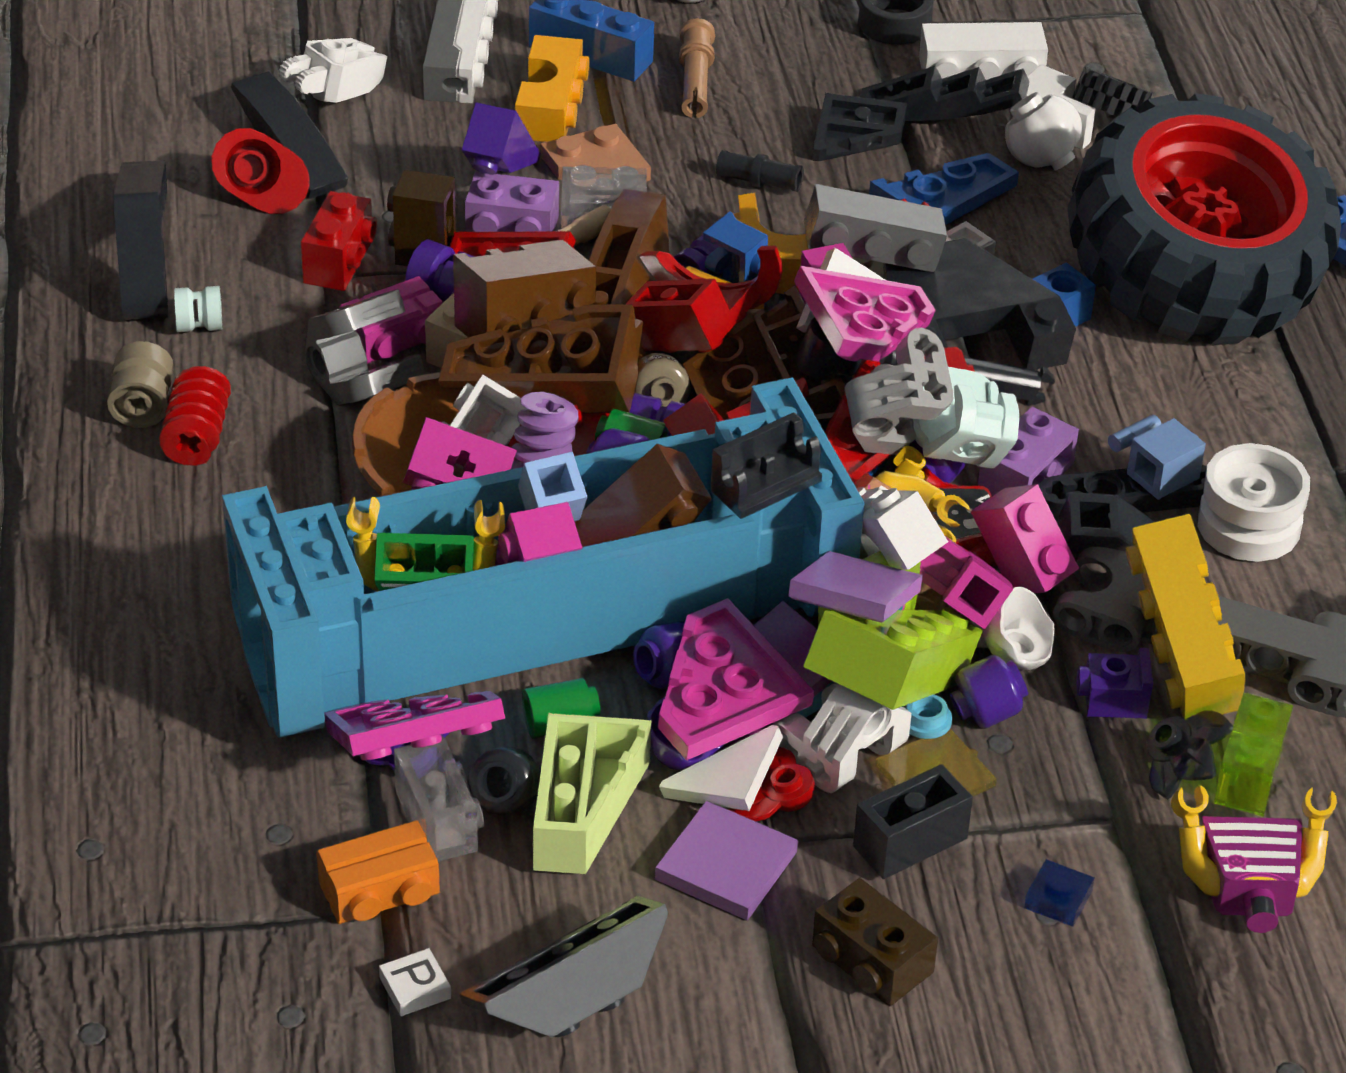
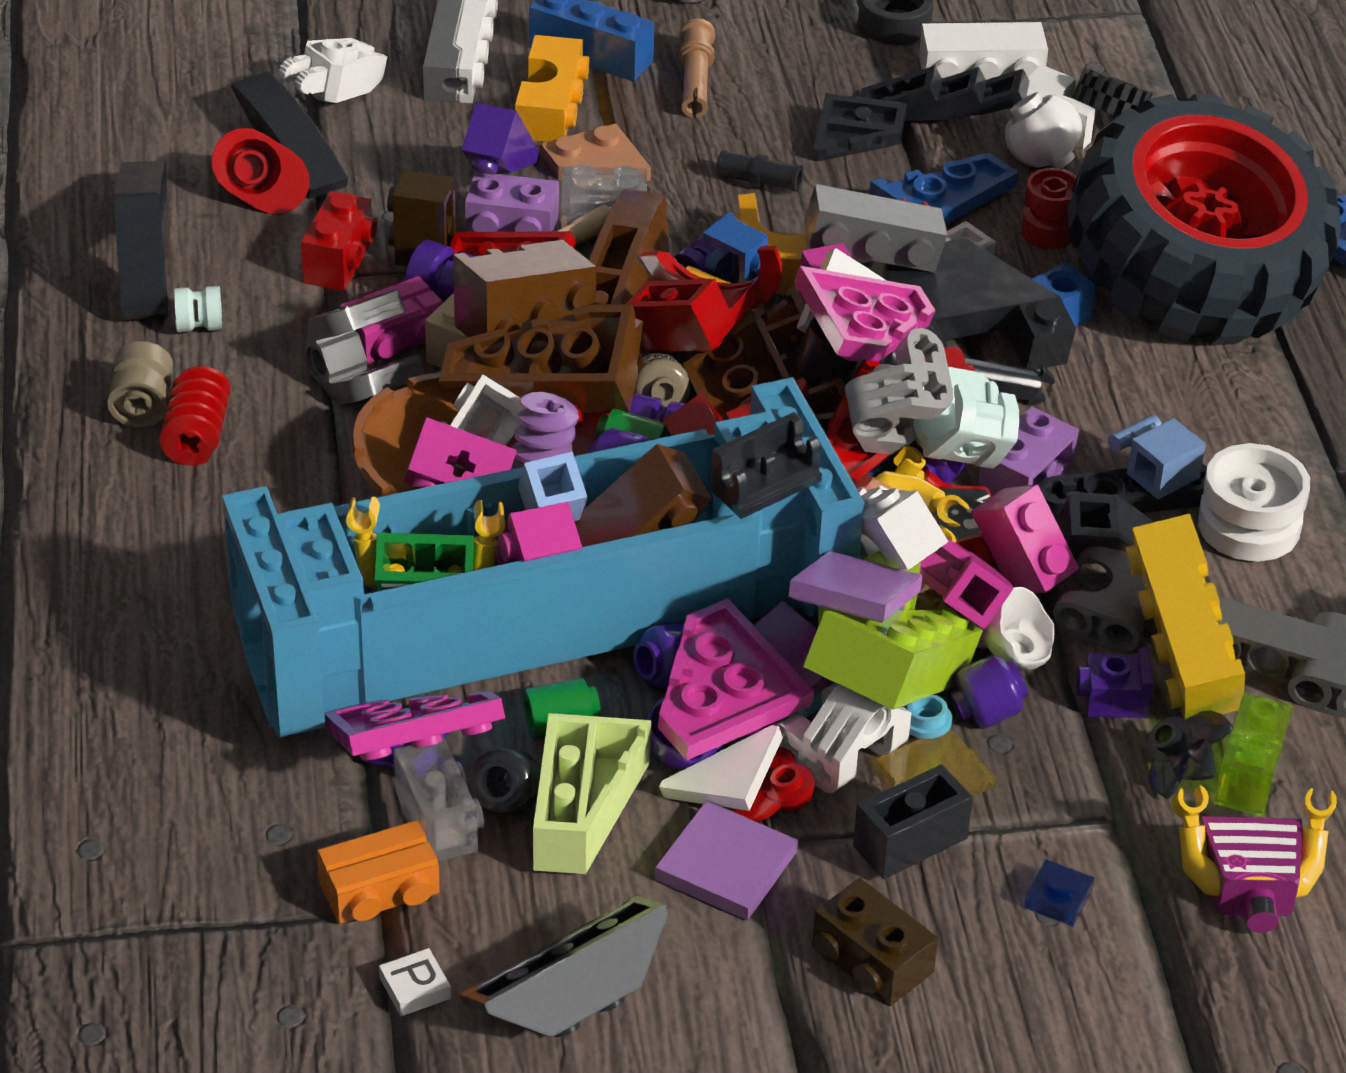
(1046, 210): none -> red wheel

